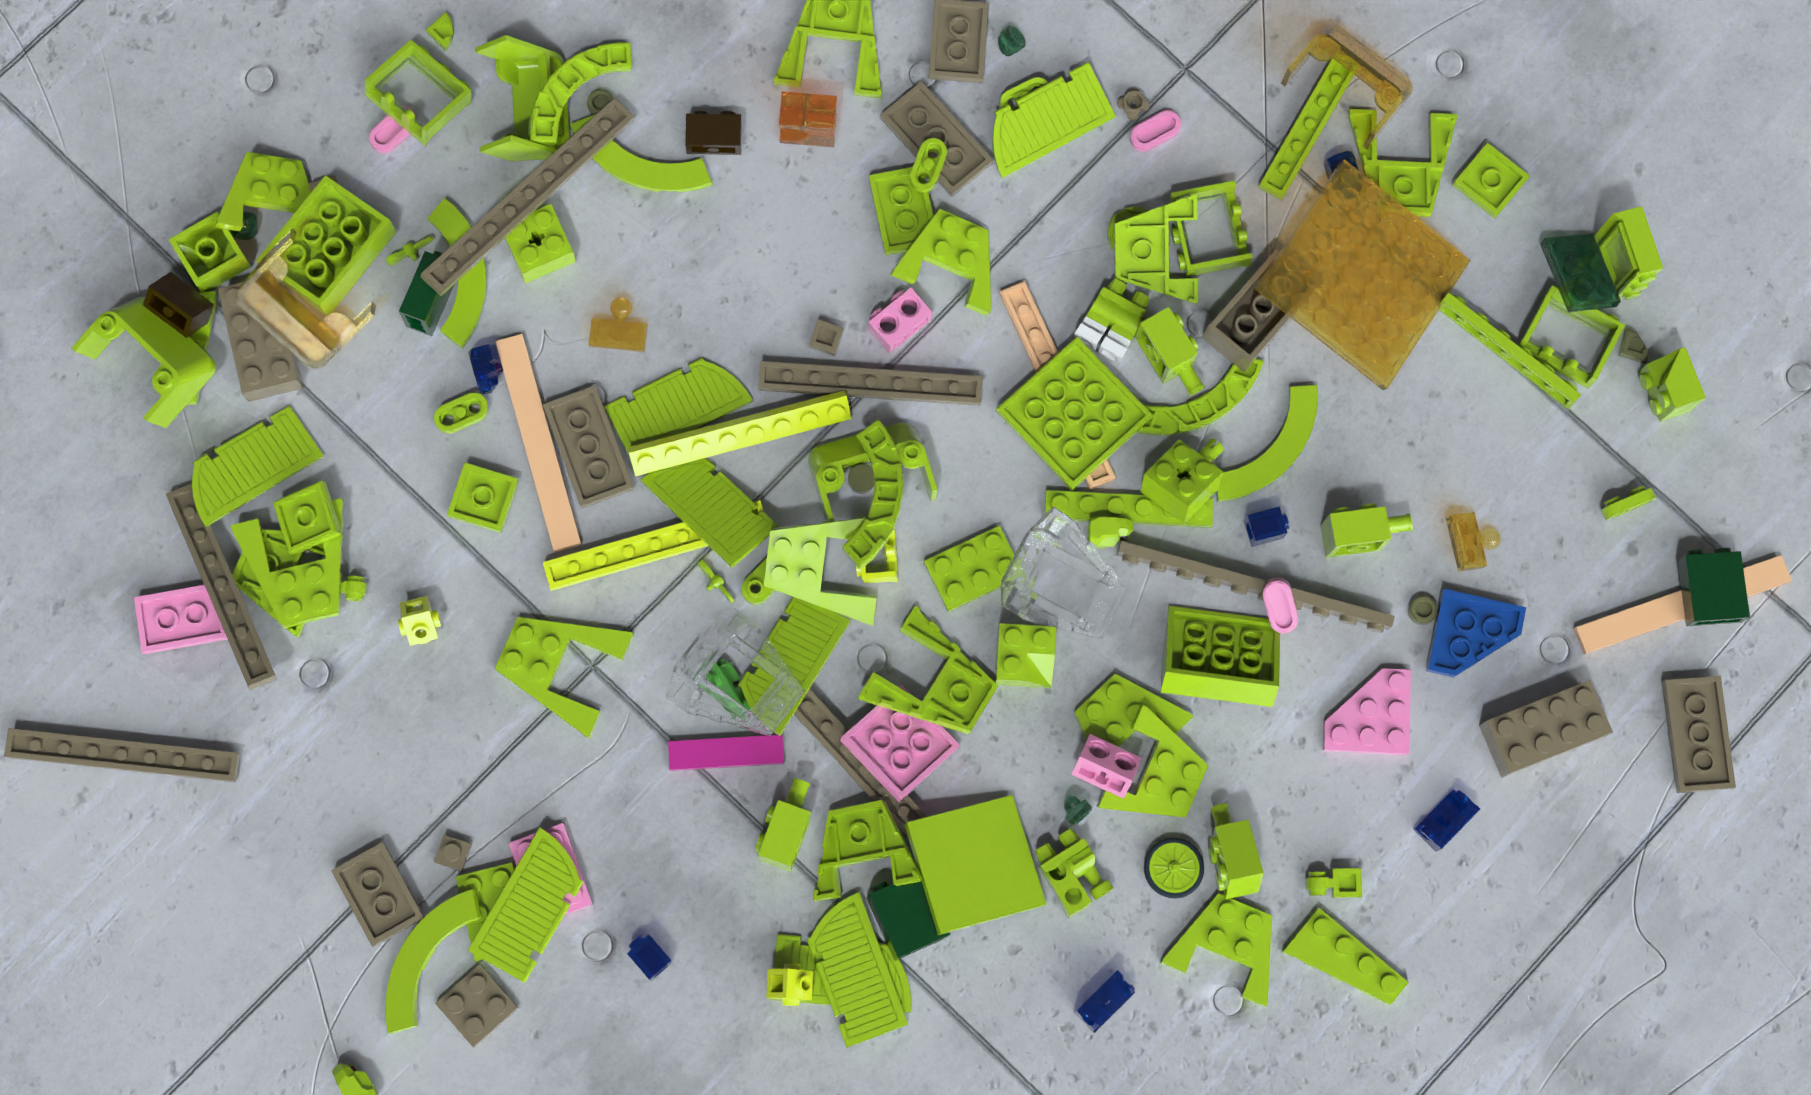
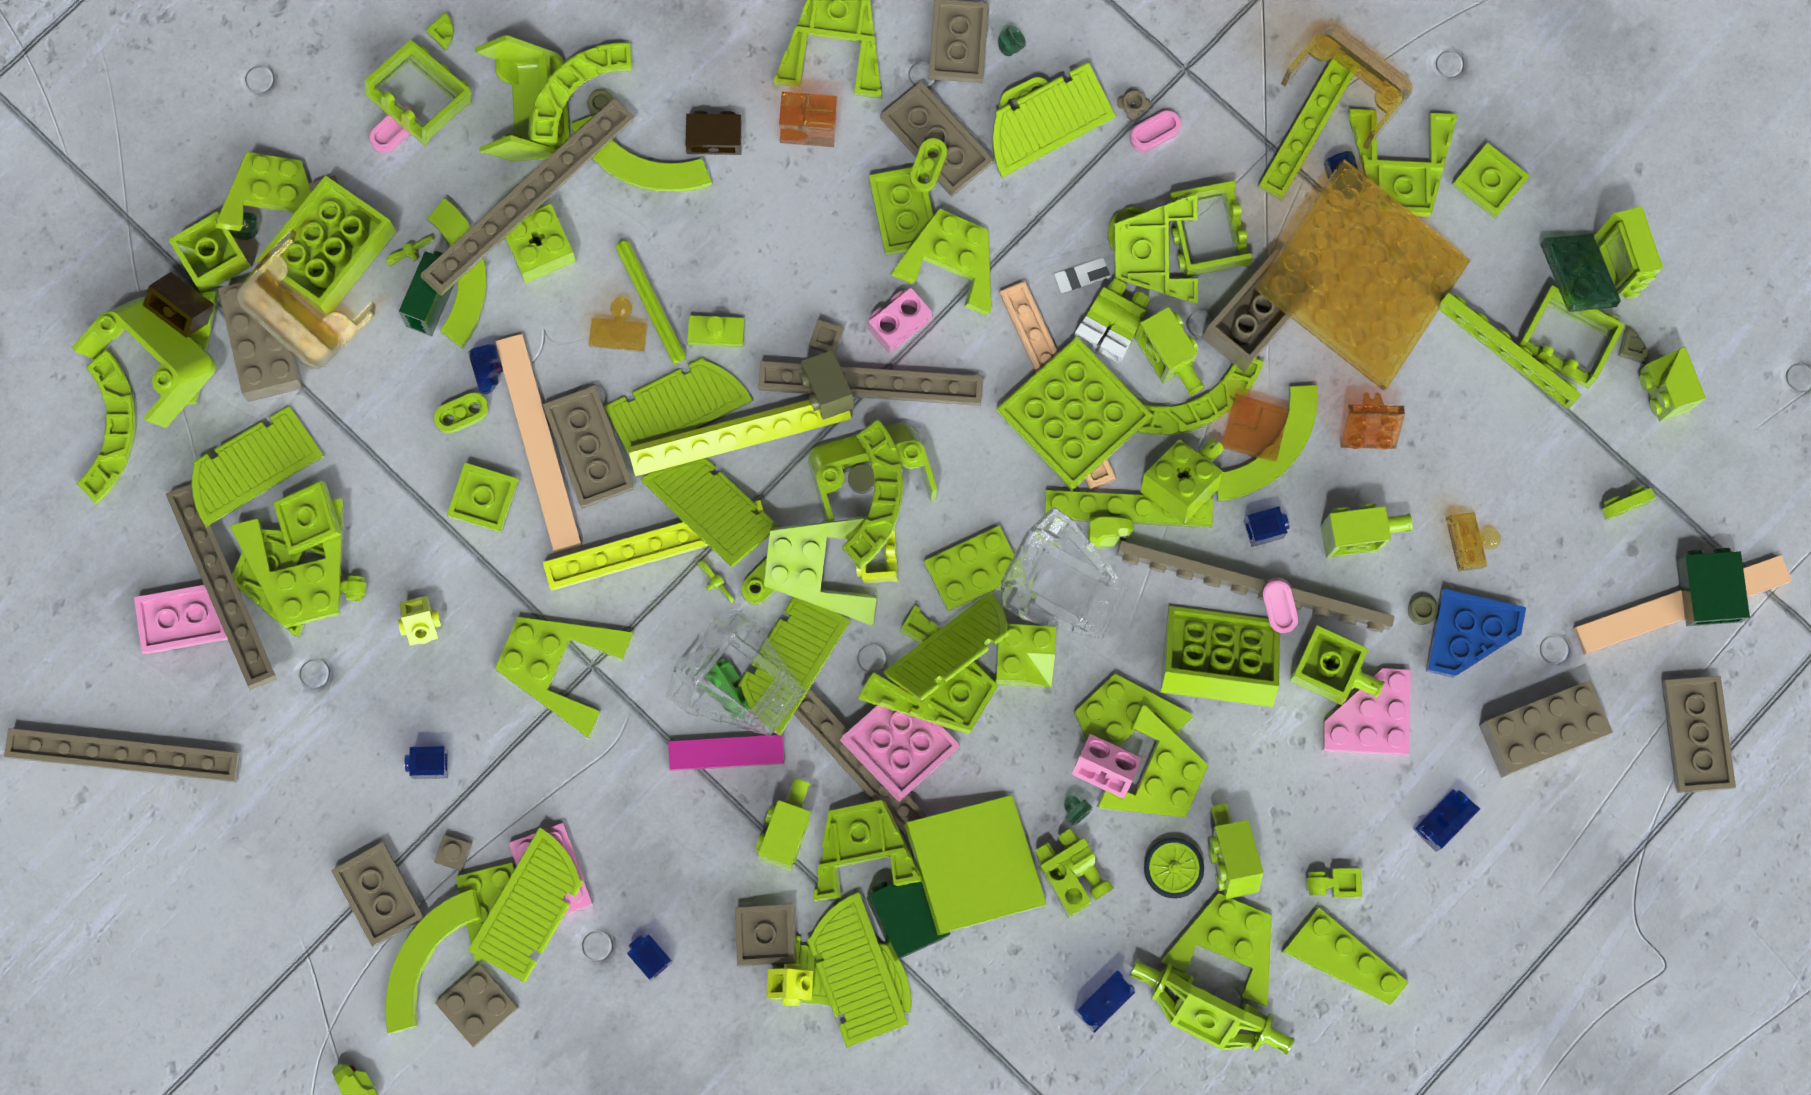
(119, 428): none -> lime tile
(427, 762): none -> clear blue brick
(650, 301): none -> lime axle
(715, 331): none -> lime tile
(765, 935): none -> dark tan plate
(827, 385): none -> olive brick
(950, 648): none -> lime piece
(1082, 275): none -> white sticker
(1207, 1015): none -> lime plate
(1255, 428): none -> clear orange plate
(1345, 672): none -> lime brick
(1372, 424): none -> clear orange plate

